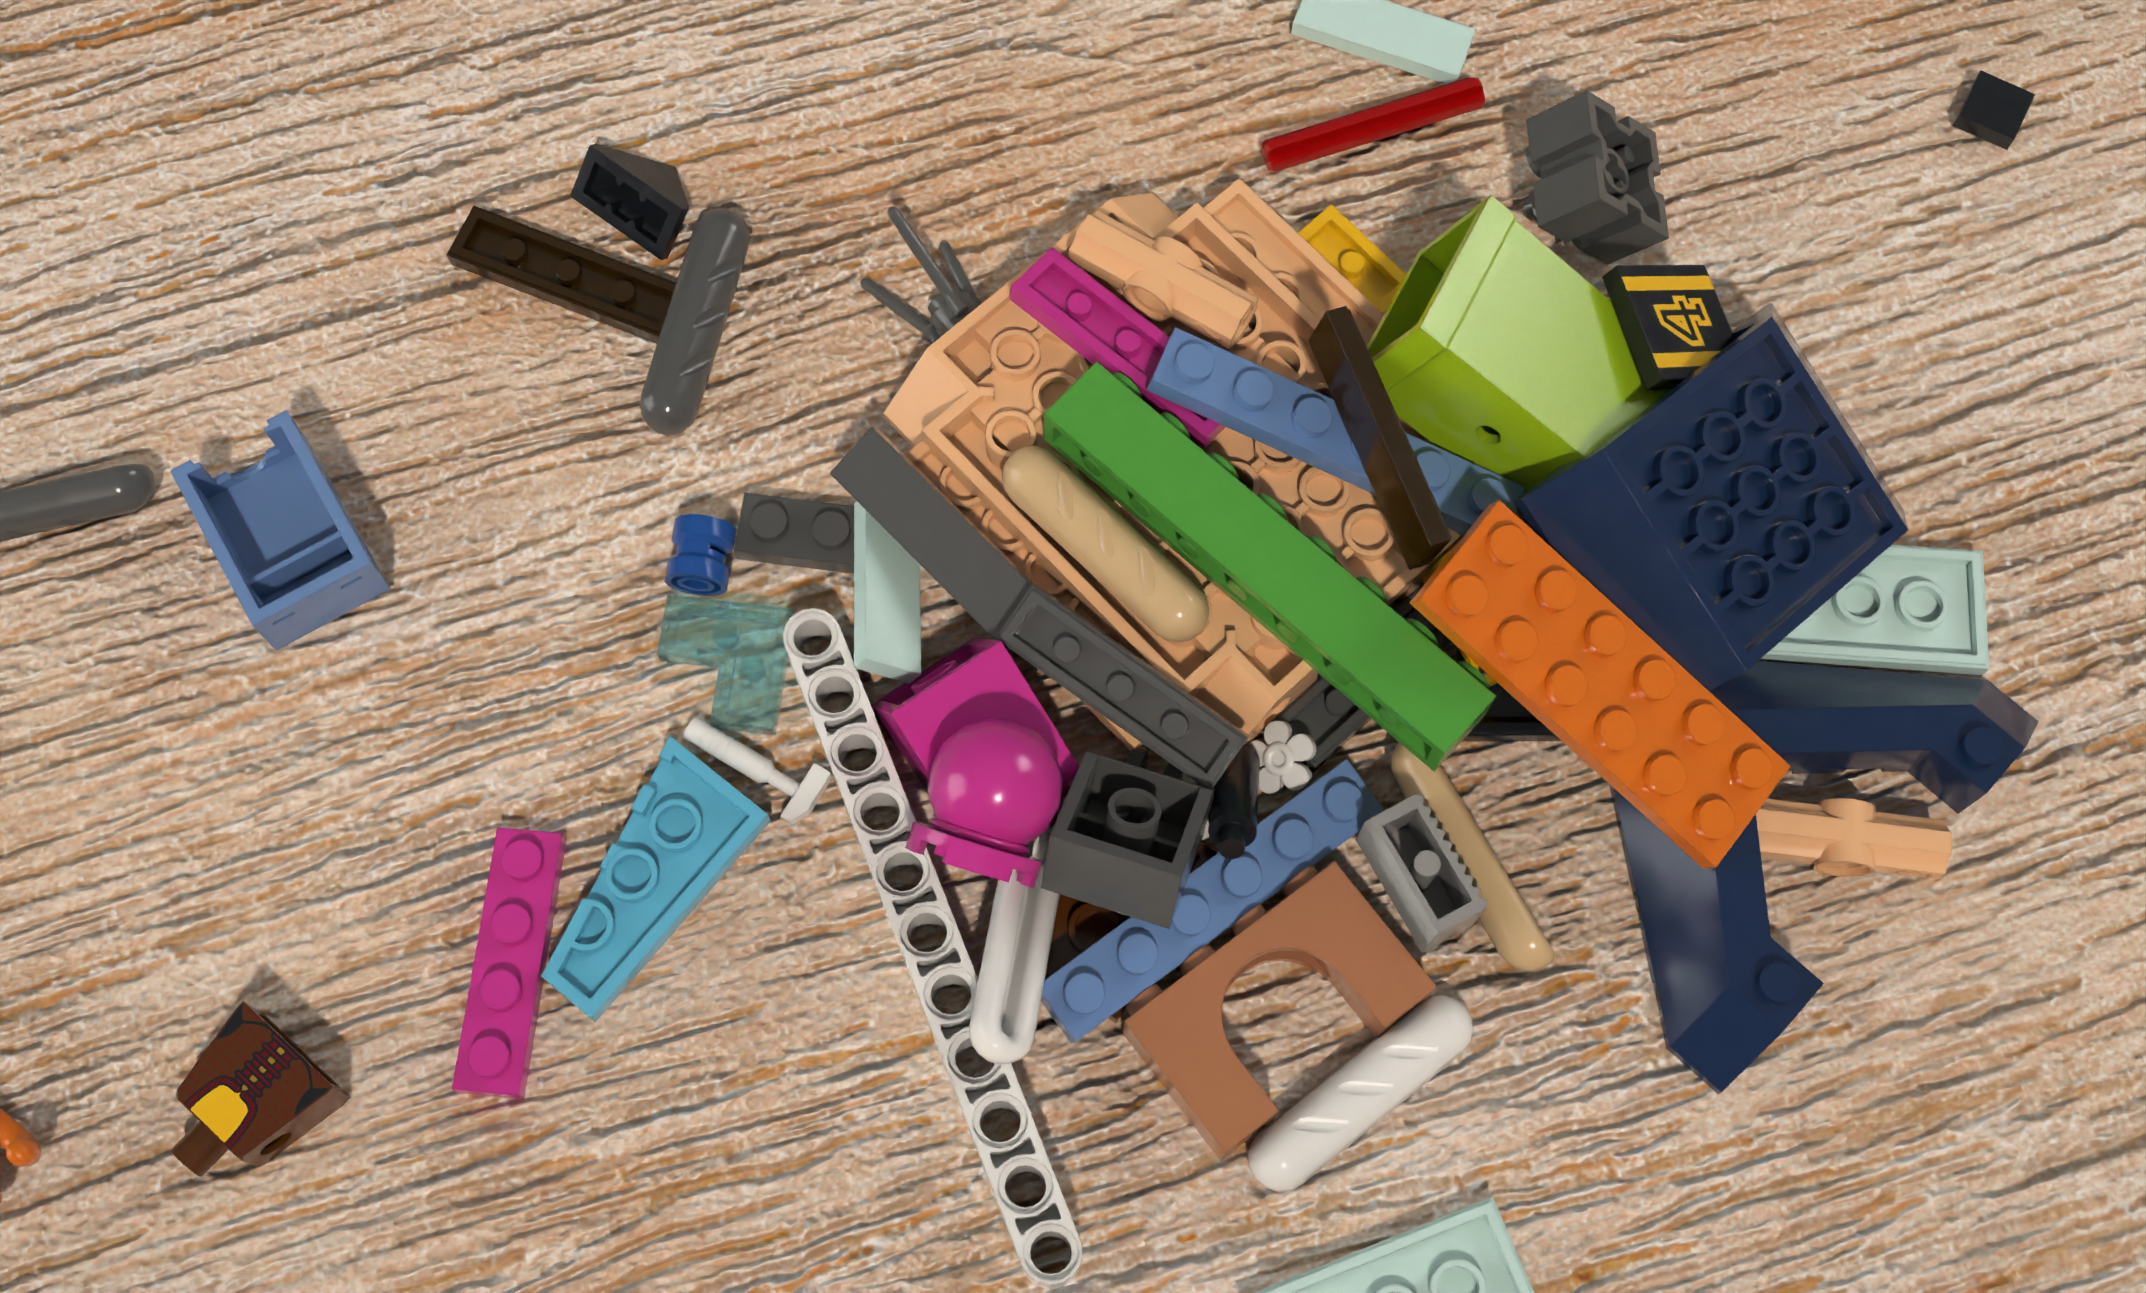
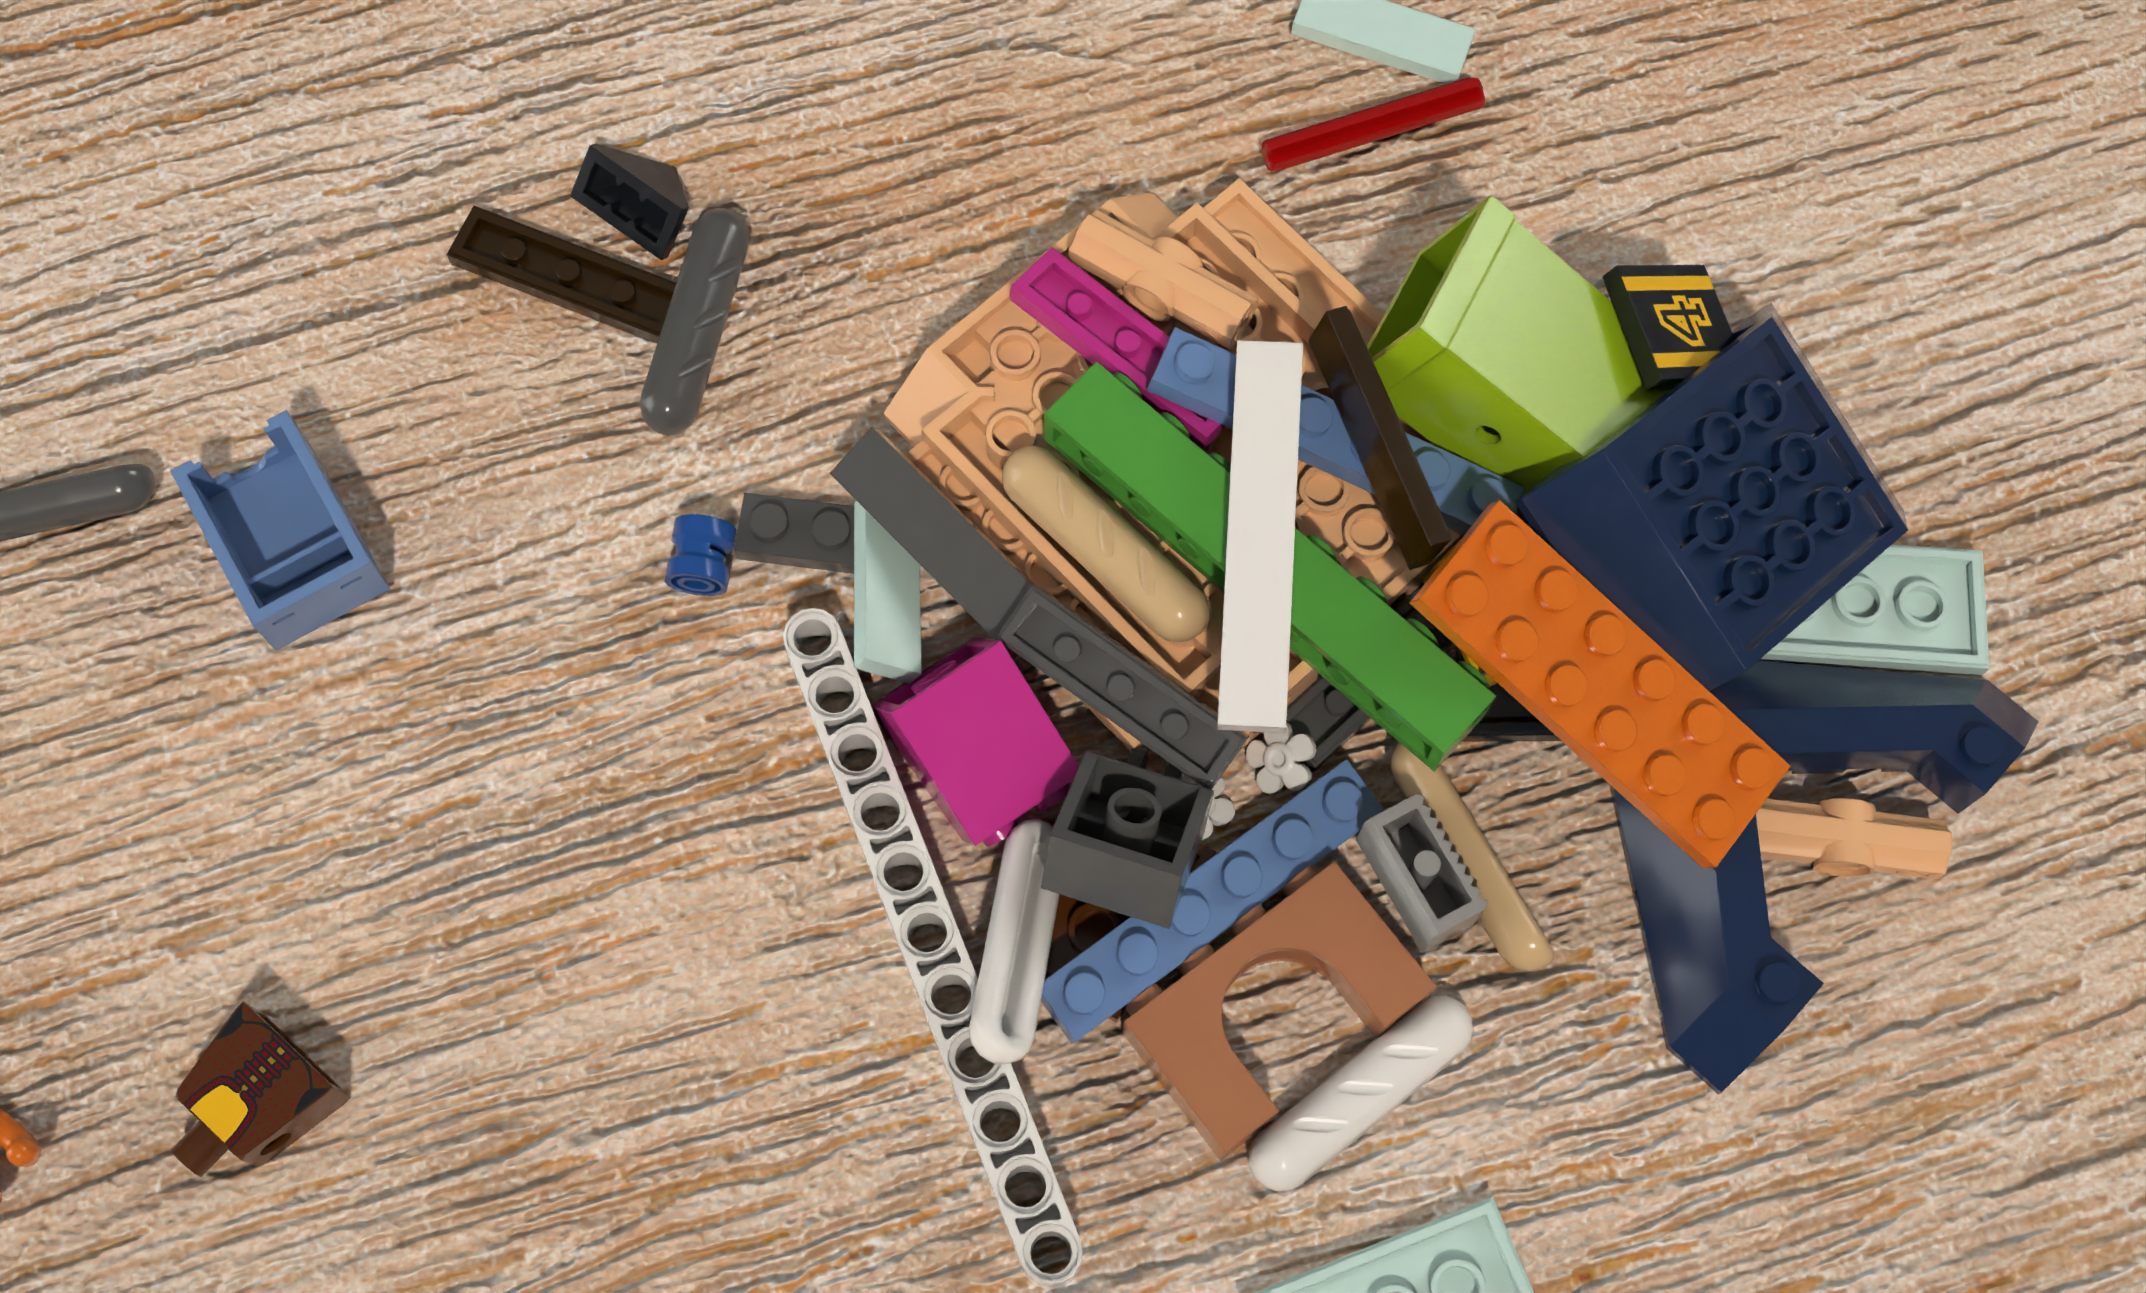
(509, 964): dark pink plate -> none
(667, 859): medium azure wing -> none
(746, 648): clear light blue tile -> none
(761, 769): white piece -> none
(949, 305): dark grey plant -> none
(991, 797): dark pink tile -> none
(1236, 805): black cylinder -> none
(1260, 537): none -> white tile
(1354, 256): yellow plate -> none
(1595, 179): dark grey brick -> none
(1993, 110): black tile -> none

